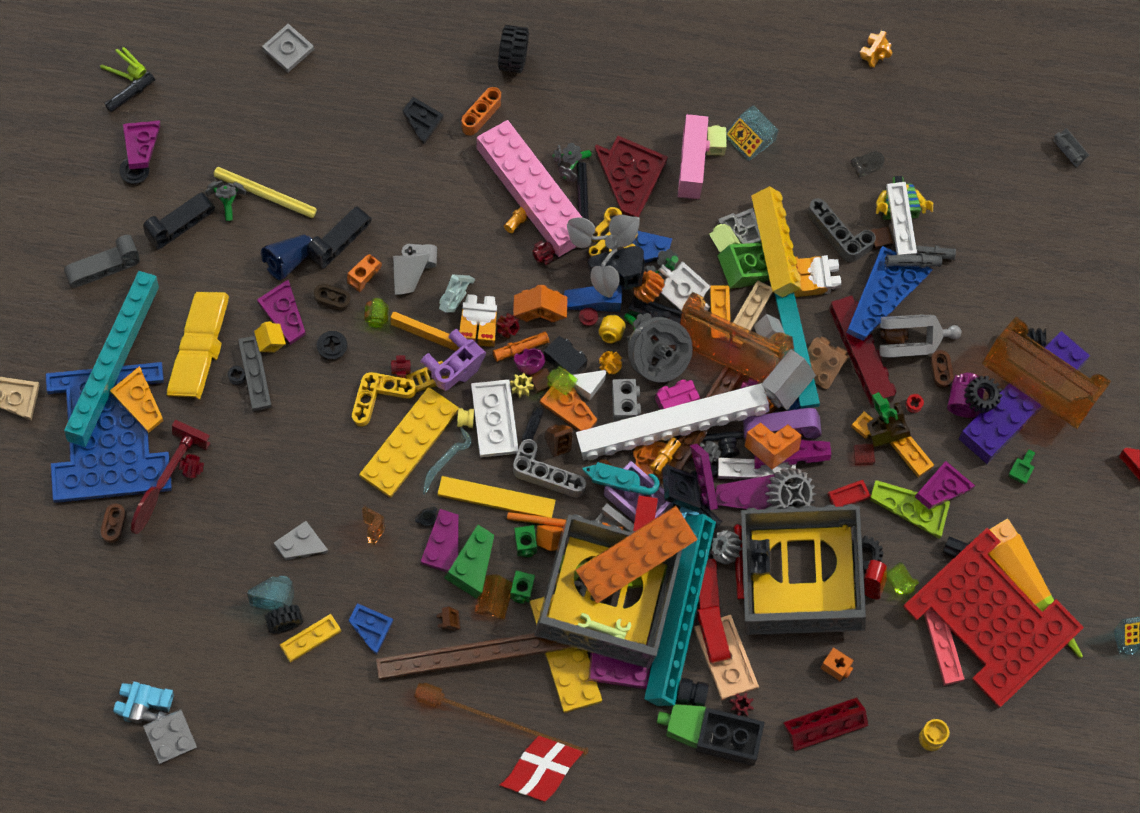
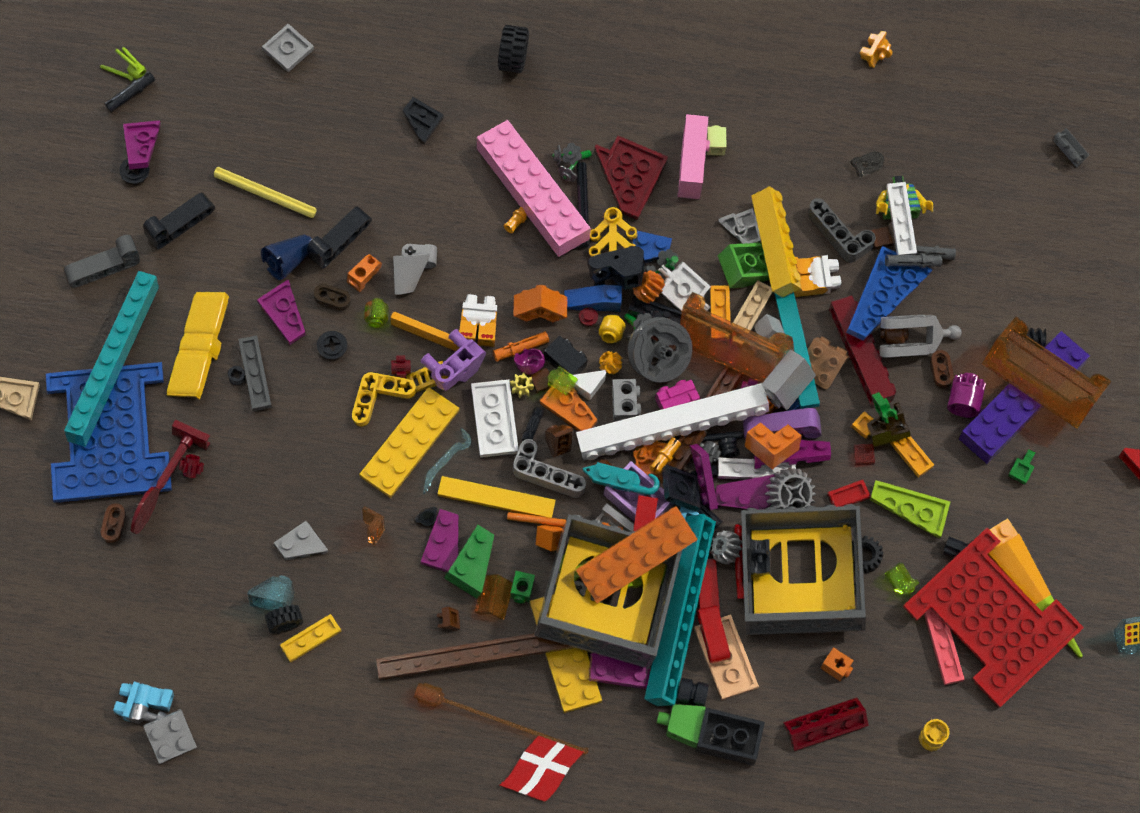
(138, 400): light orange wing -> none
(224, 191): dark grey plant -> none
(269, 337): yellow brick -> none
(370, 626): blue wing -> none
(455, 292): light aqua wing -> none
(465, 417): light yellow wheel -> none
(483, 103): orange beam -> none
(508, 325): dark red gear -> none
(527, 533): green brick -> none
(543, 252): dark red gear -> none
(618, 631): yellowish green bar -> none
(623, 233): light grey plant -> none
(723, 236): yellowish green brick -> none
(736, 707): dark red gear -> none
(752, 133): slope -> none
(875, 579): red beam -> none
(913, 409): red bush -> none
(943, 486): magenta wing -> none
(976, 401): black tyre -> none

